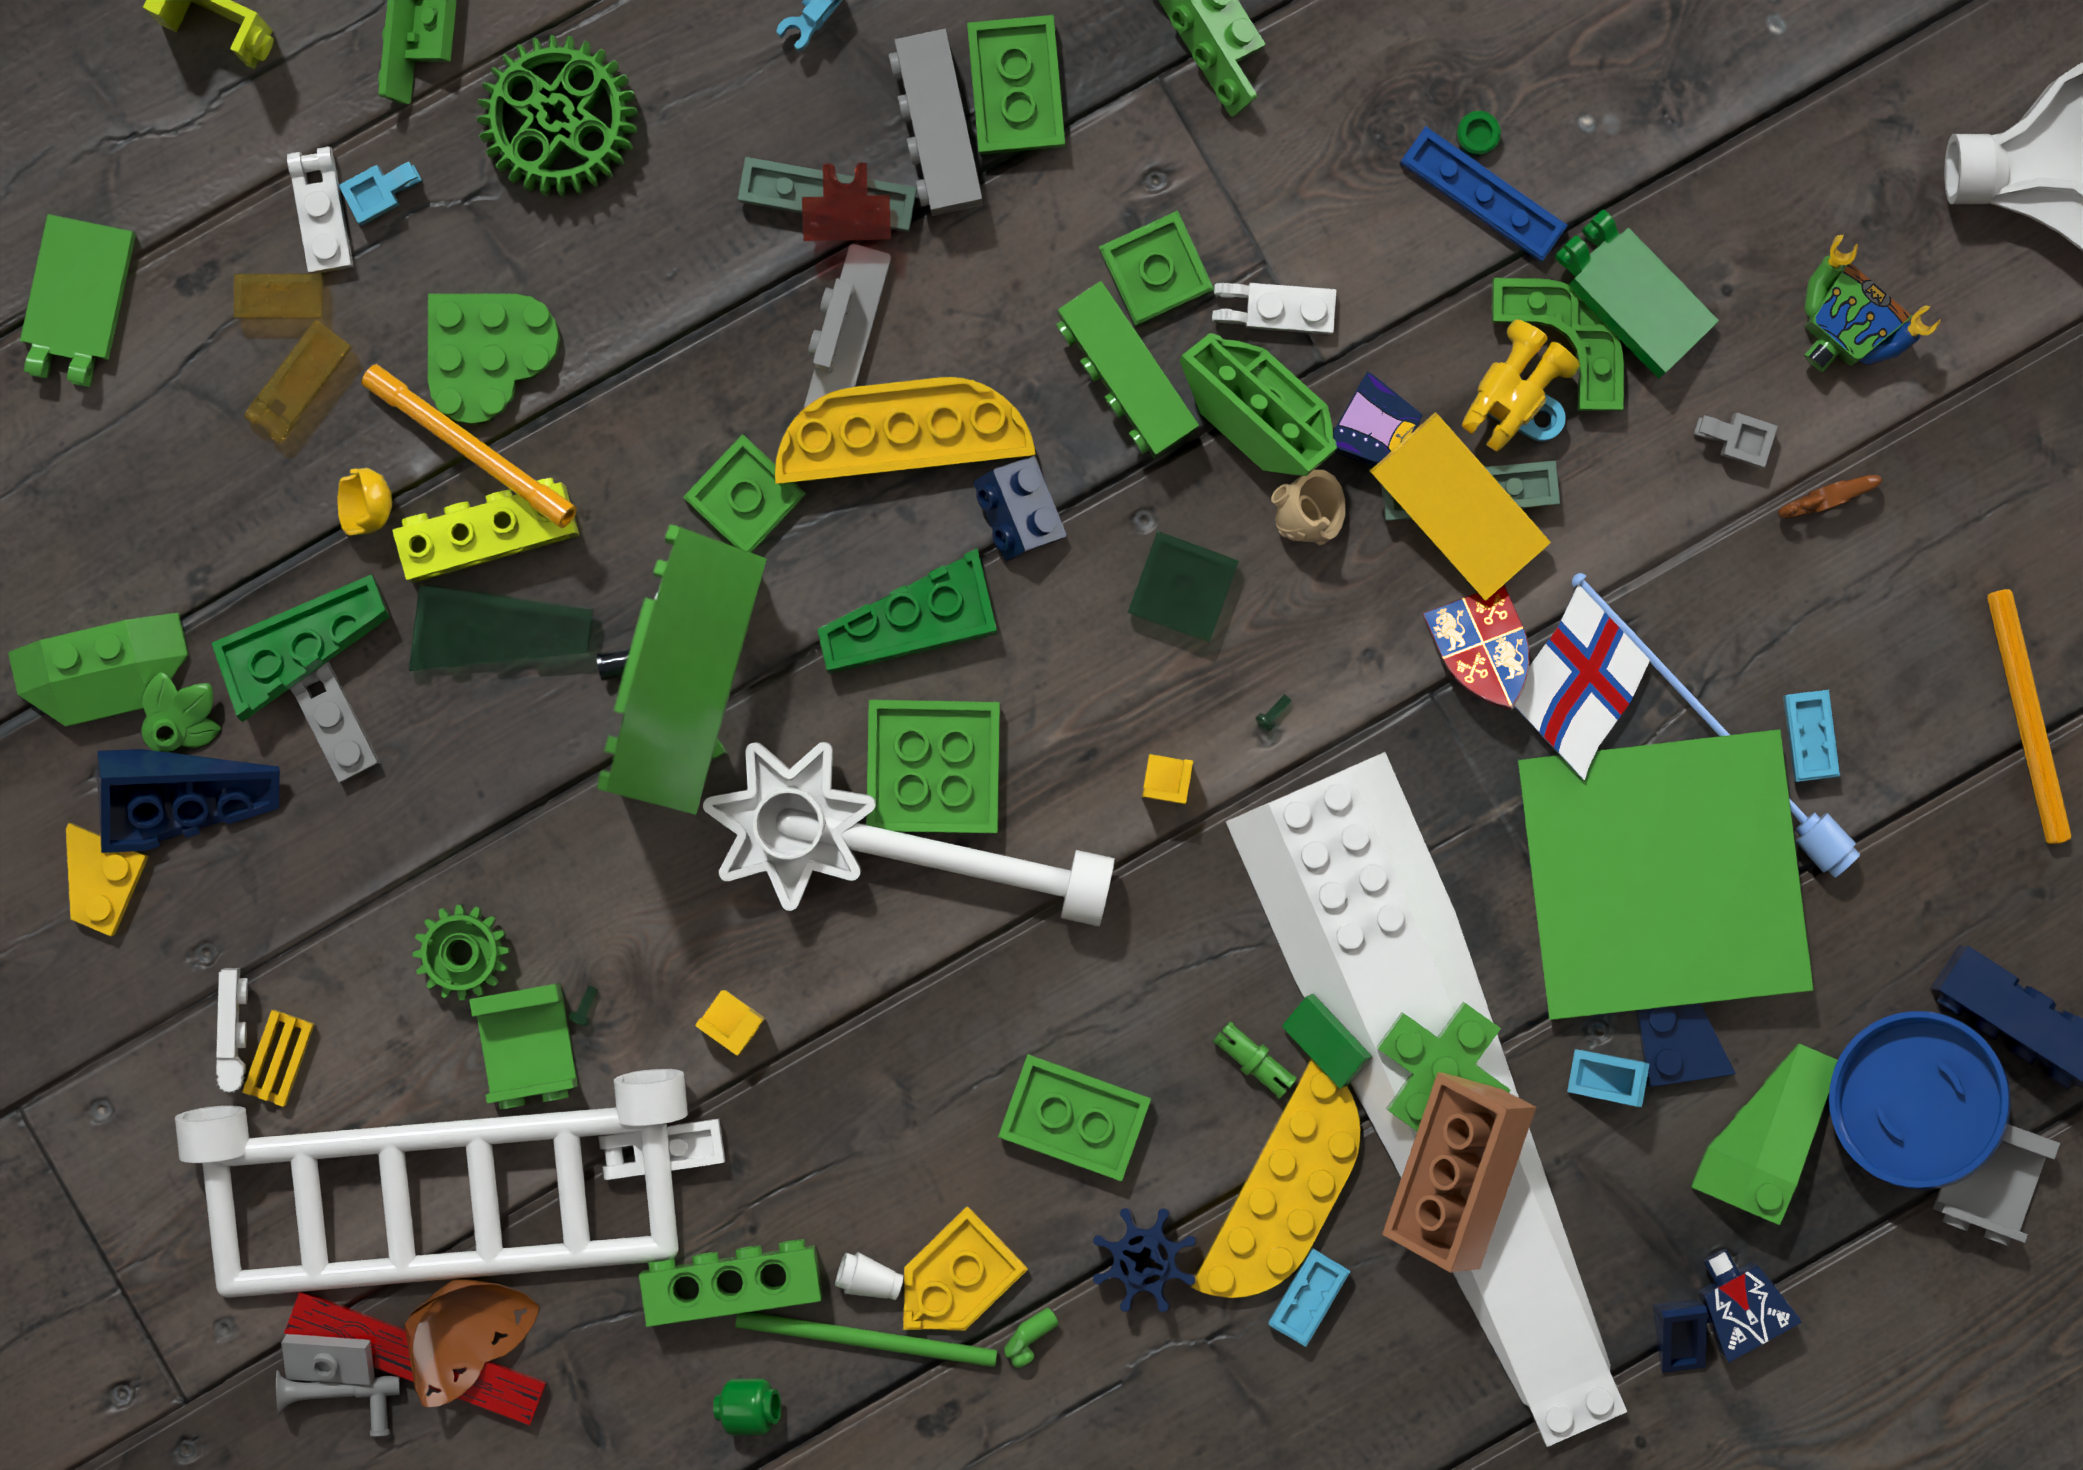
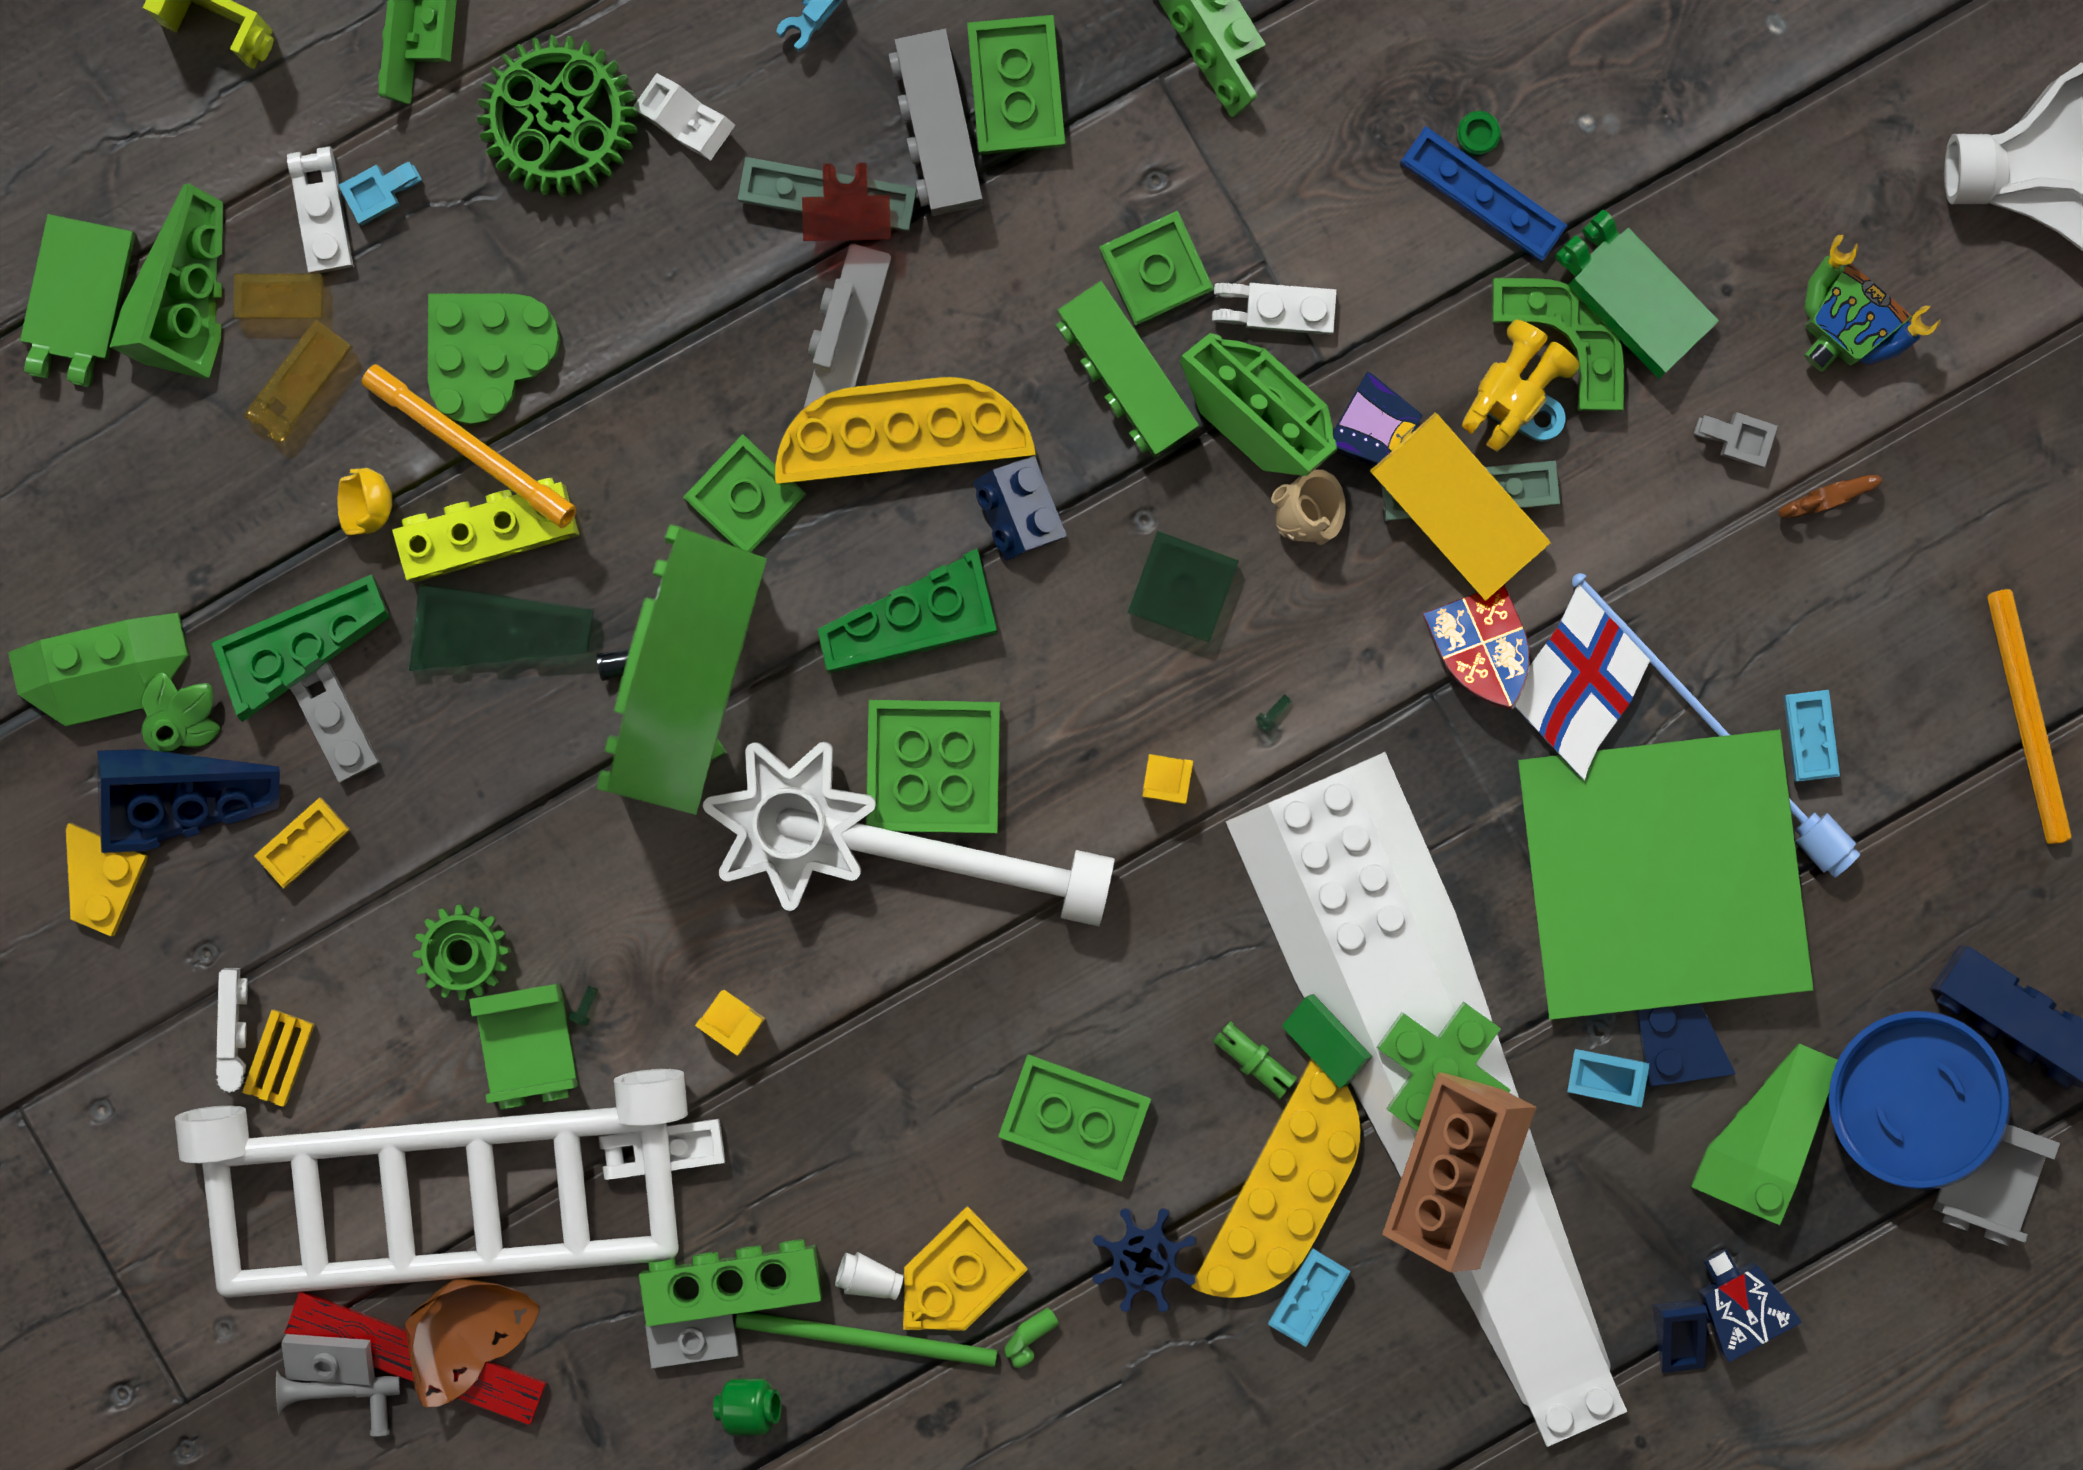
(173, 301): none -> bright green wedge
(302, 842): none -> yellow plate
(683, 117): none -> white slope
(692, 1341): none -> light grey plate

